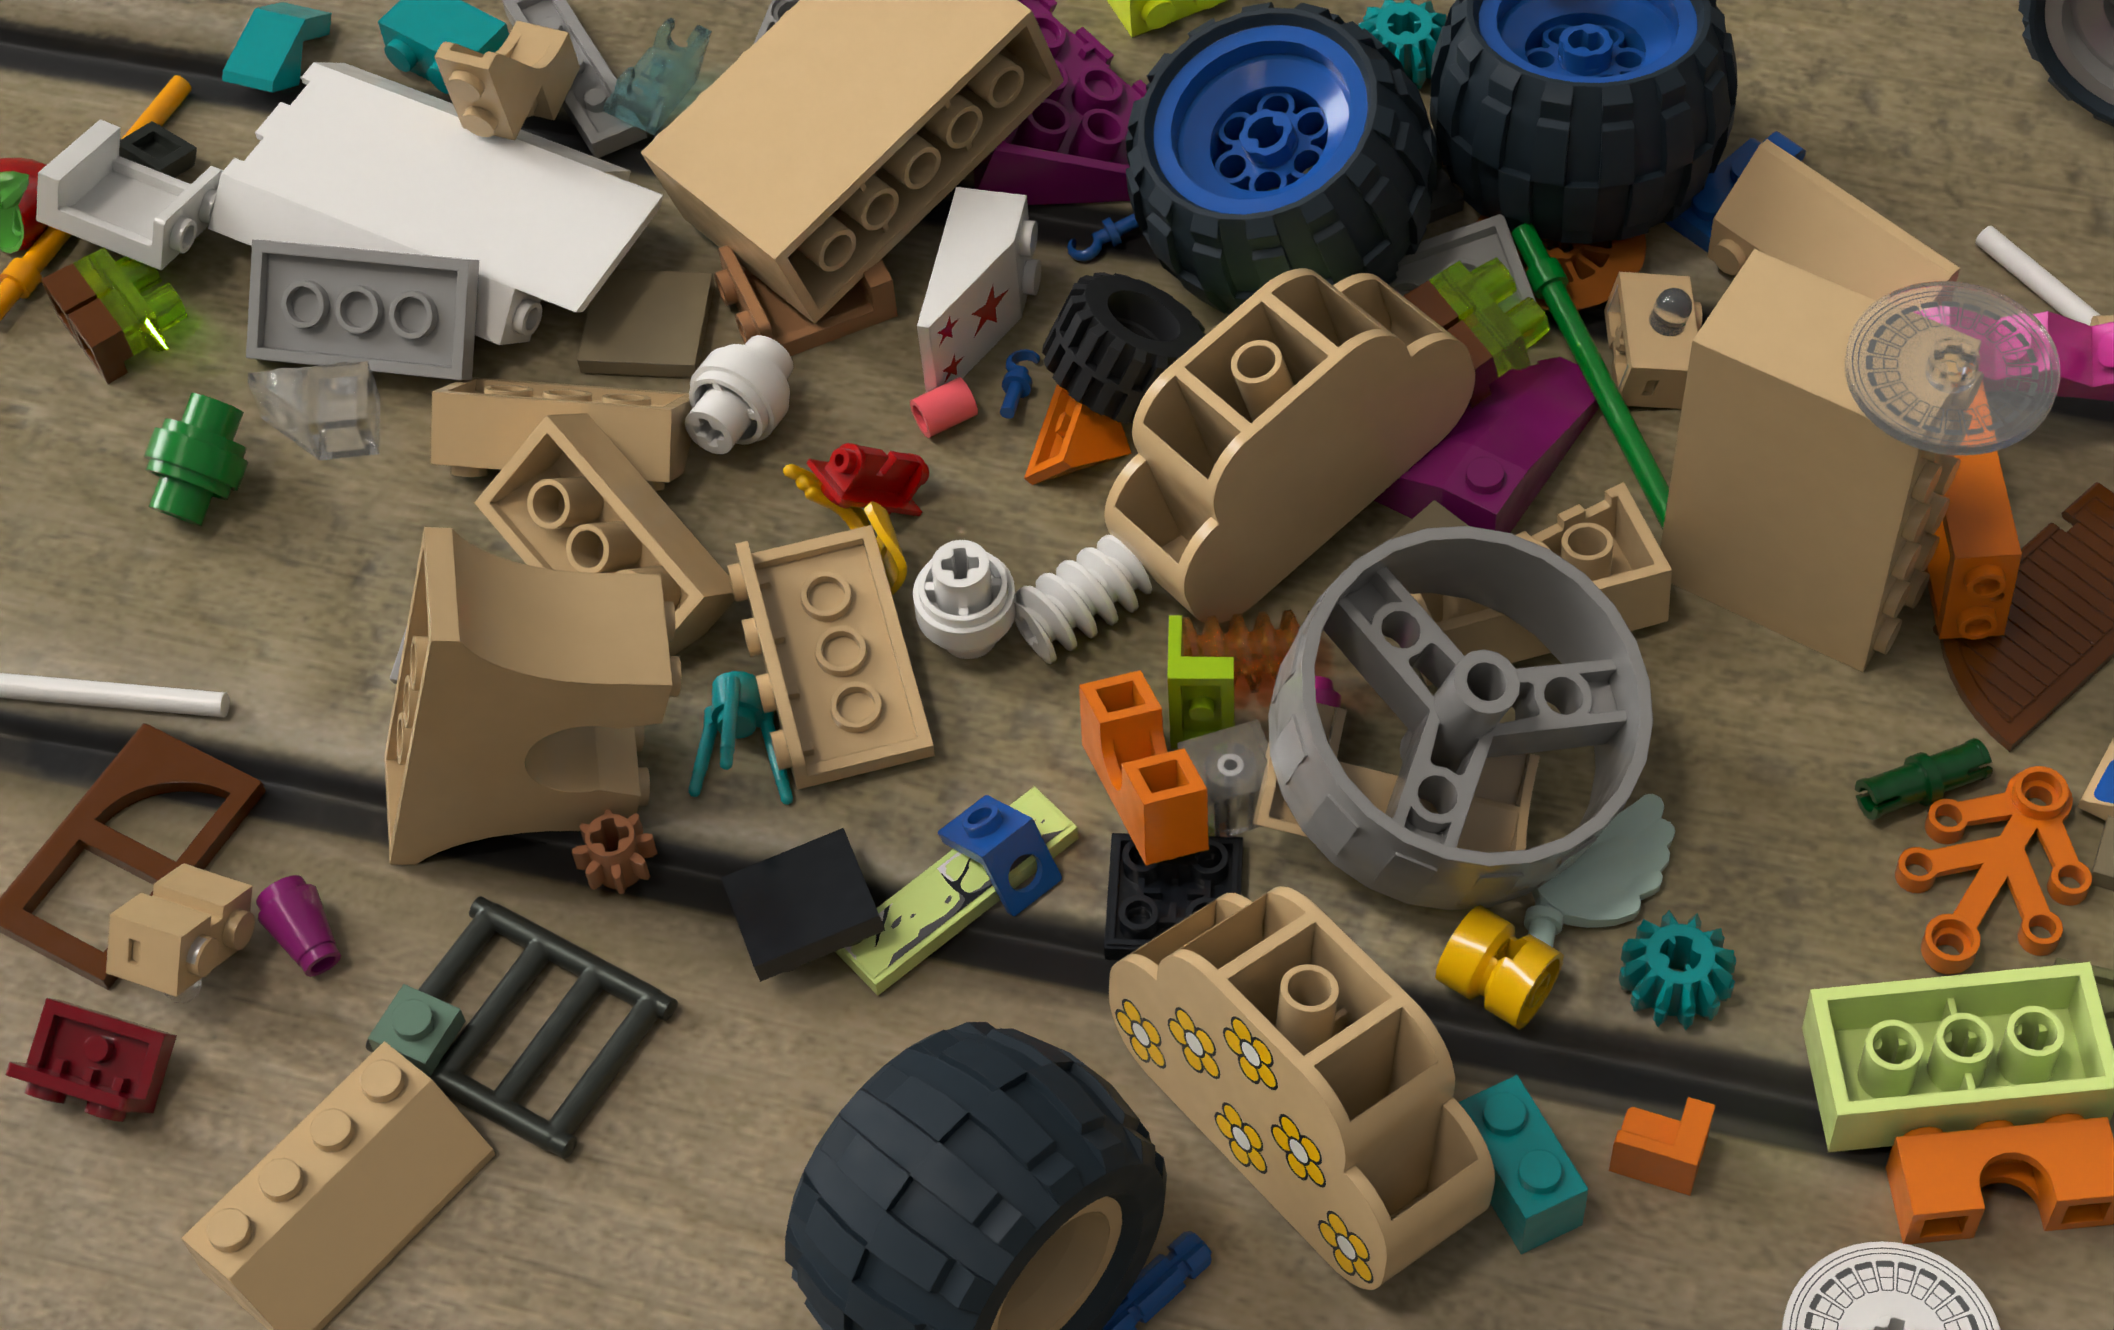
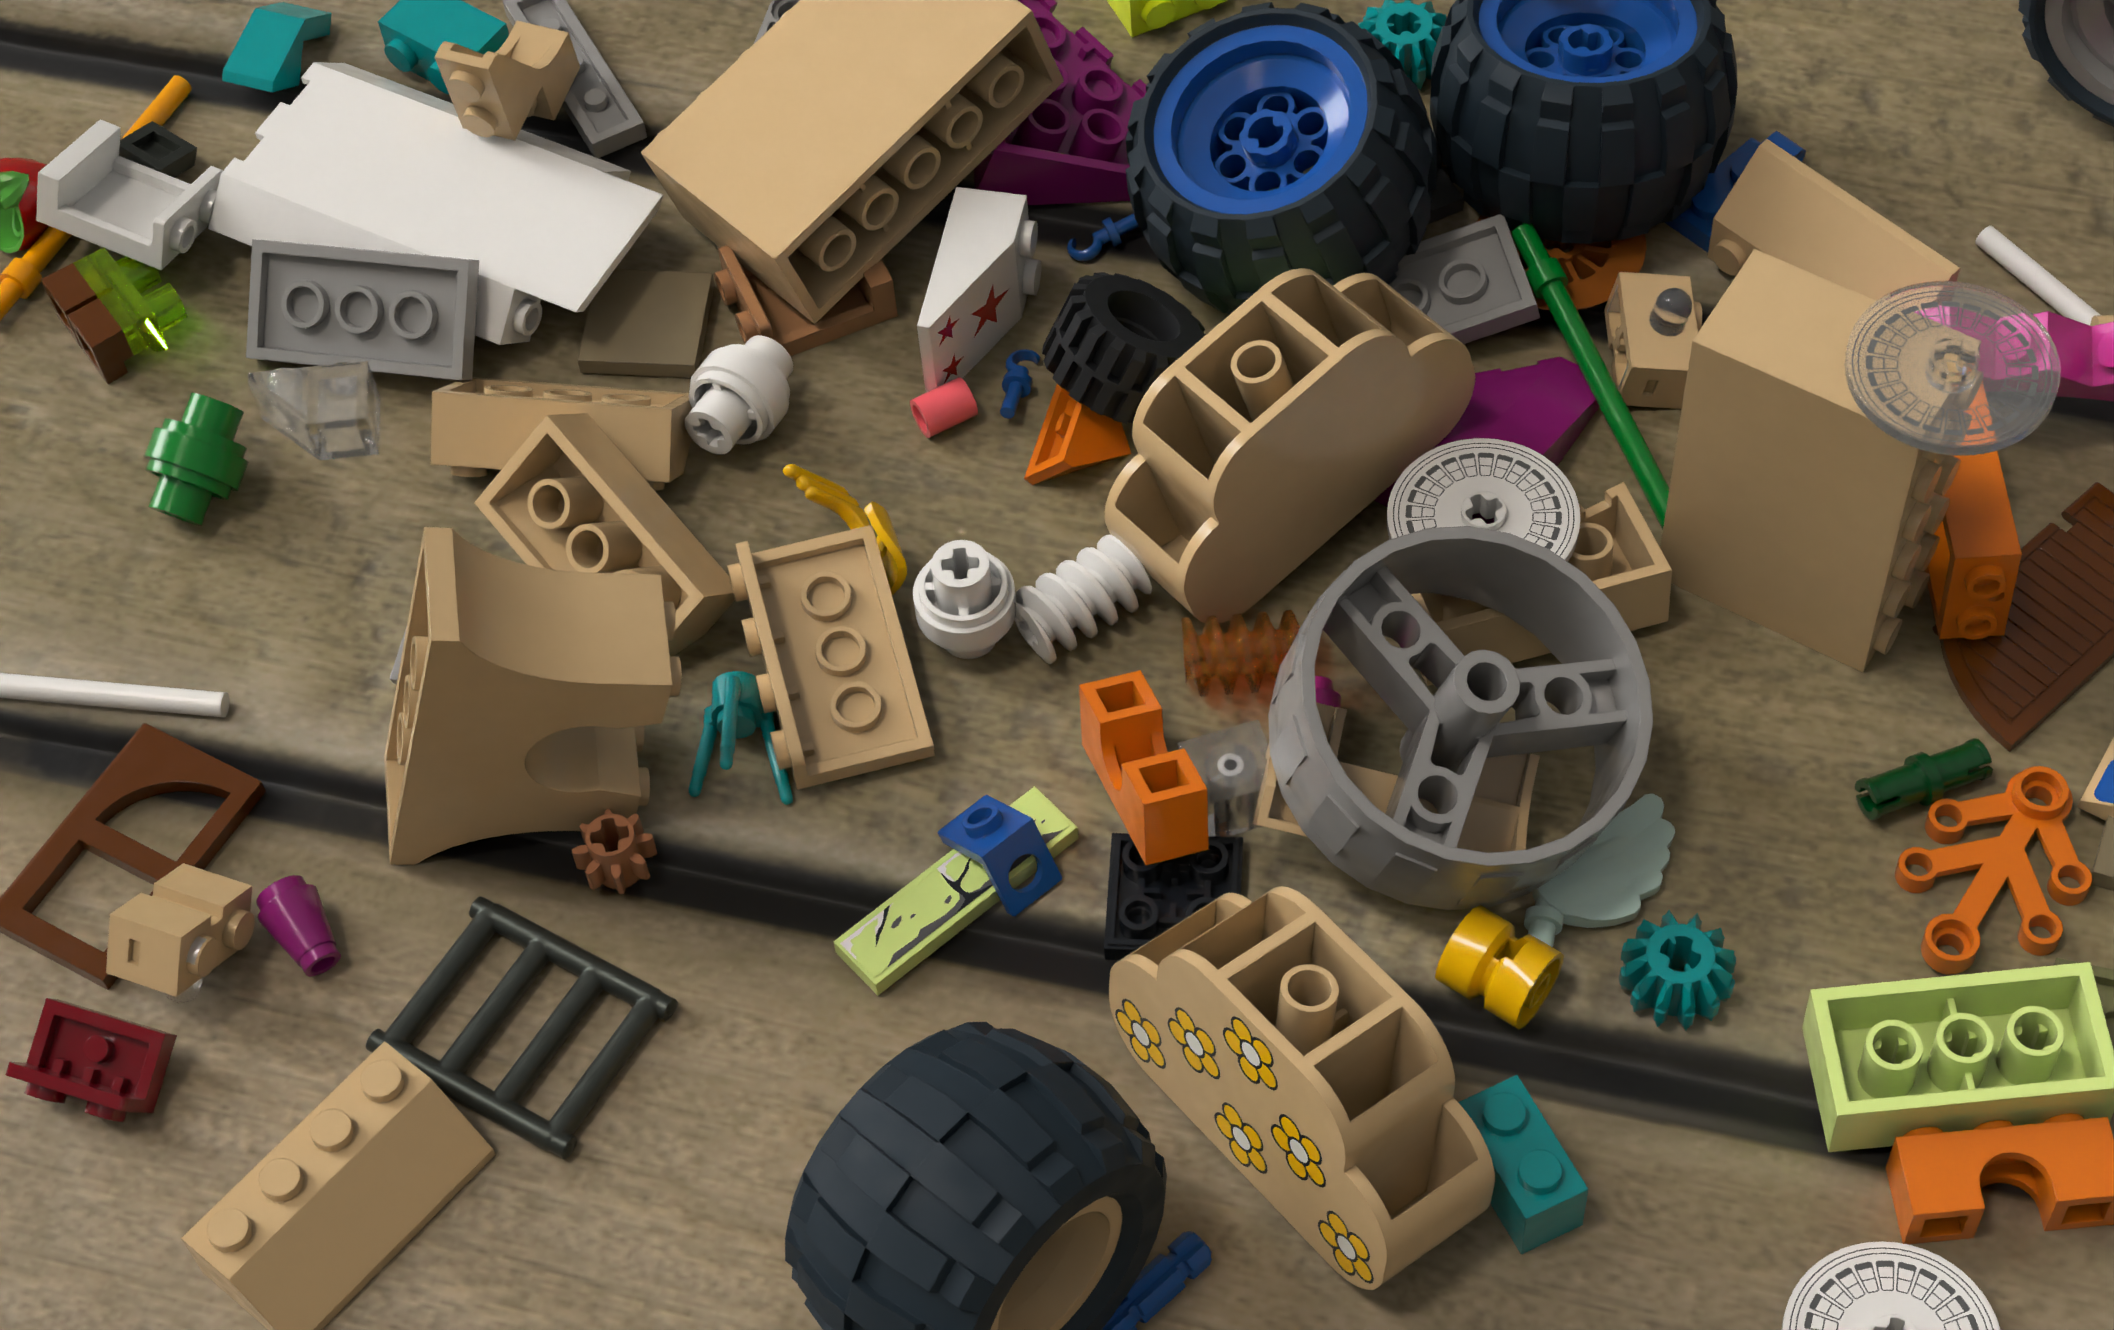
(418, 1027): sand green plate -> none
(659, 80): clear light blue hinge -> none
(802, 904): black tile -> none
(867, 475): red hinge -> none
(1198, 690): lime panel -> none
(1469, 311): clear neon green hips -> none
(1489, 478): none -> white piece
(1663, 1148): orange panel -> none

